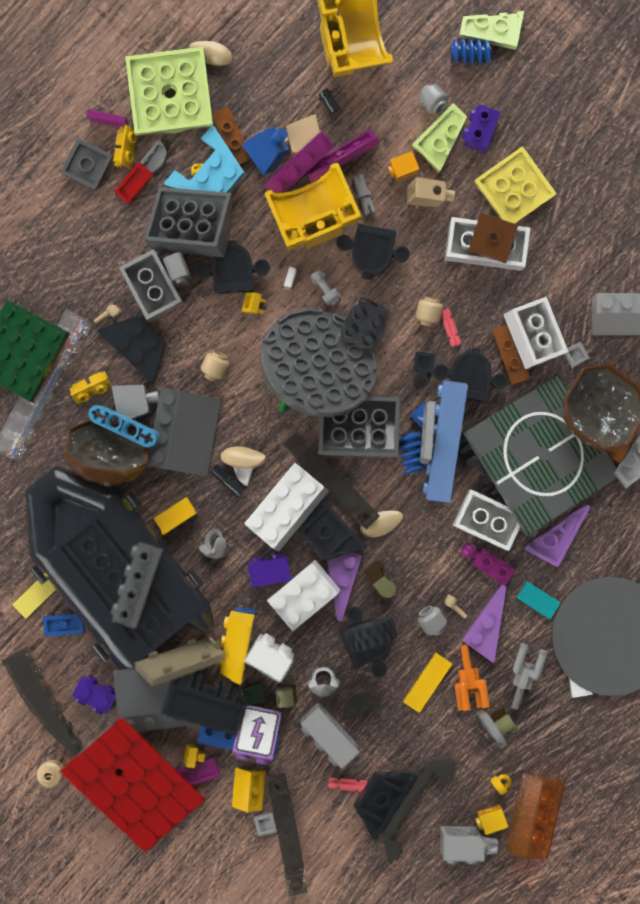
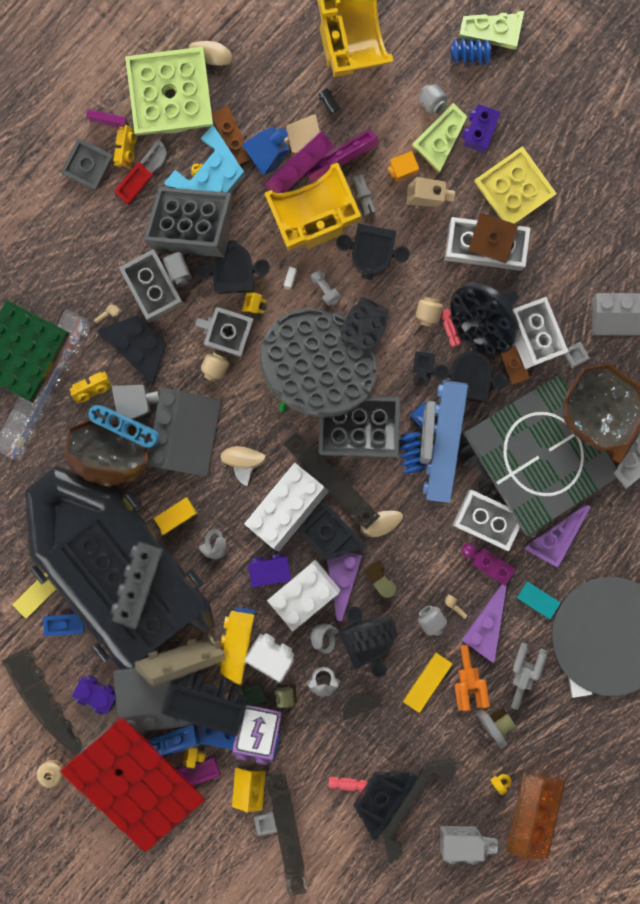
(176, 741): none -> blue plate
(222, 321): none -> light grey hinge
(227, 480): black axle -> none
(317, 634): none -> light grey piece
(329, 735): light grey brick -> none
(485, 317): none -> black bracket
(491, 819): yellow brick -> none

